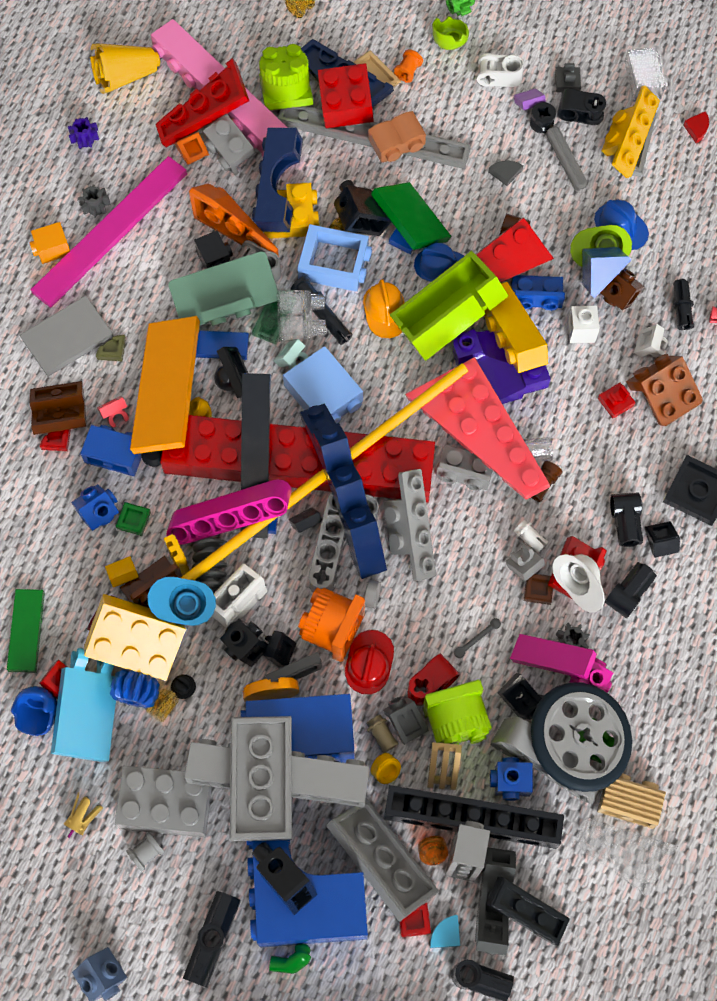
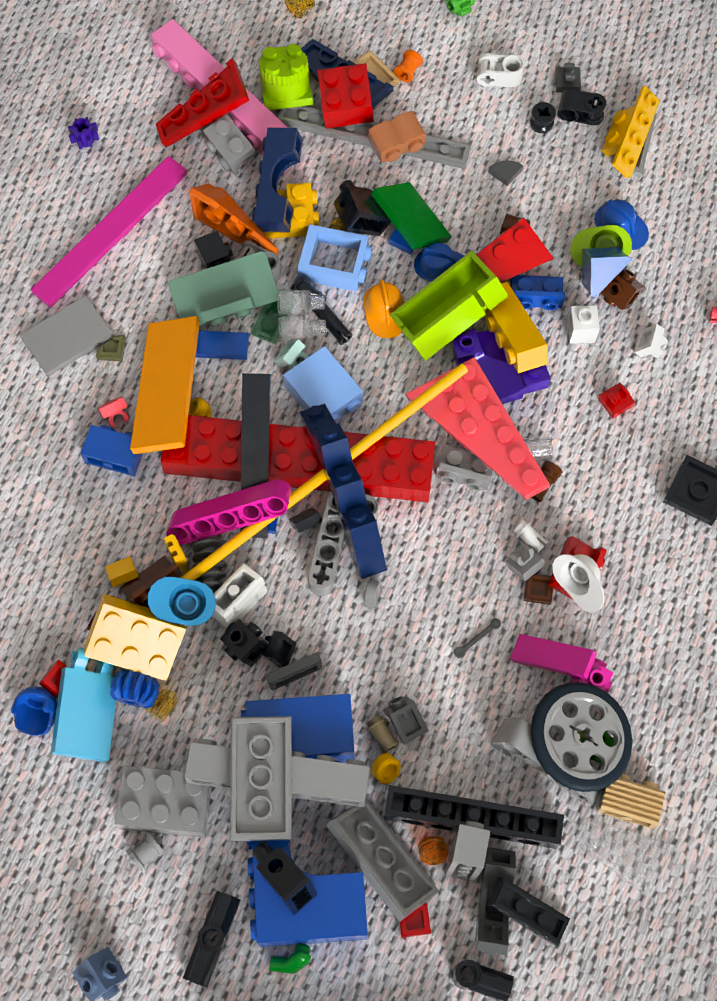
(25, 631): green tile -> none
(49, 243): light orange brick -> none
(56, 441): red tile -> none
(57, 407): reddish brown slope -> none
(76, 821): pearl gold piece -> none
(94, 200): dark grey gear -> none
(96, 506): blue brick -> none
(121, 64): yellow cone -> none
(133, 519): green tile -> none
(152, 458): black piece -> none
(183, 686): black piece -> none
(192, 148): orange slope -> none
(230, 374): black tile -> none
(265, 689): light orange tile -> none
(332, 621): orange piece -> none
(369, 662): red piece -> none
(409, 525): light grey bracket -> none
(435, 676): red piece -> none
(443, 780): tan tile -> none
(446, 933): medium azure tile -> none
(450, 33): lime hair -> none
(458, 714): lime piece -> none
(520, 696): black bracket -> none
(521, 773): blue brick -> none
(529, 98): medium lavender tile -> none
(566, 158): light grey axle -> none
(575, 633): dark grey gear -> none
(627, 510): black piece -> none
(628, 594): black piece -> none
(645, 68): clear brick -> none
(663, 539): black slope -> none
(667, 388): bracket -> none
(683, 304): black axle -> none
(697, 126): red tile -> none

